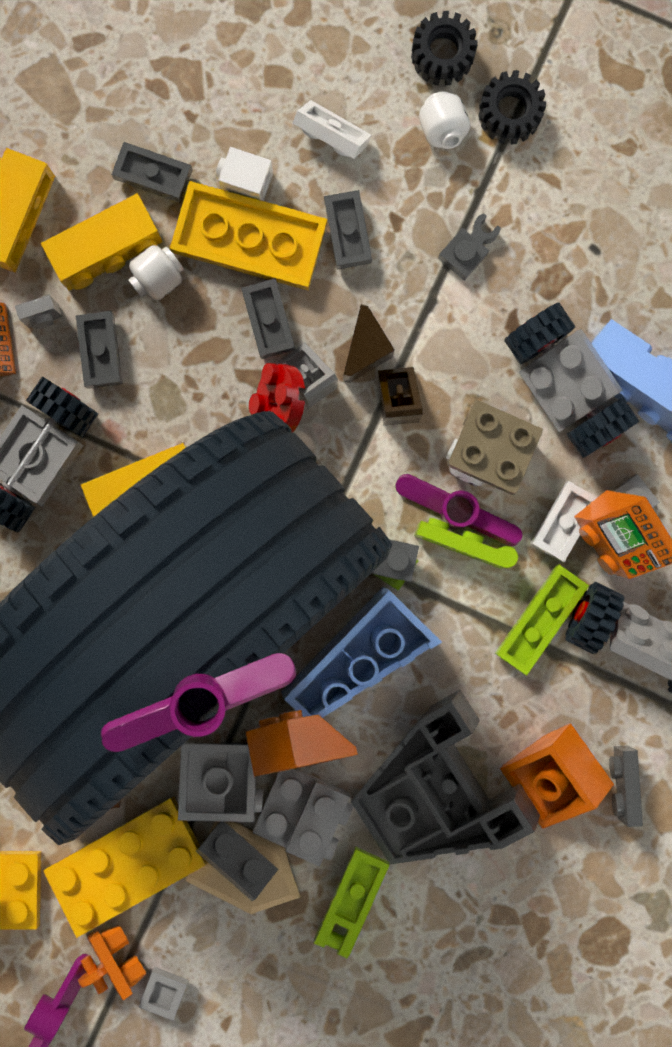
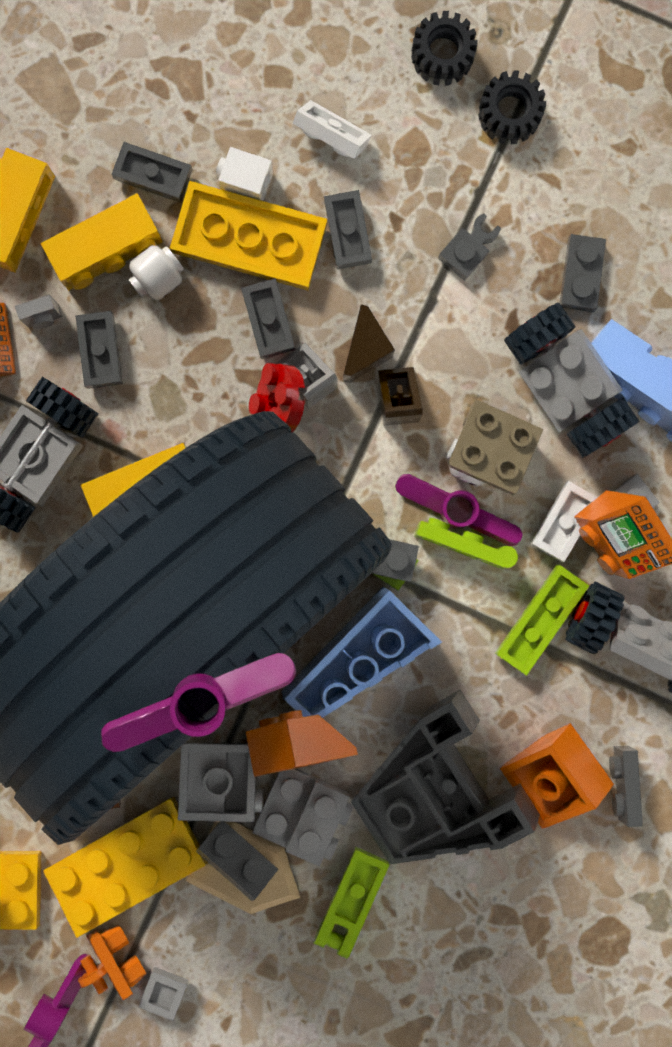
(444, 120): white head -> none
(582, 272): none -> dark grey plate

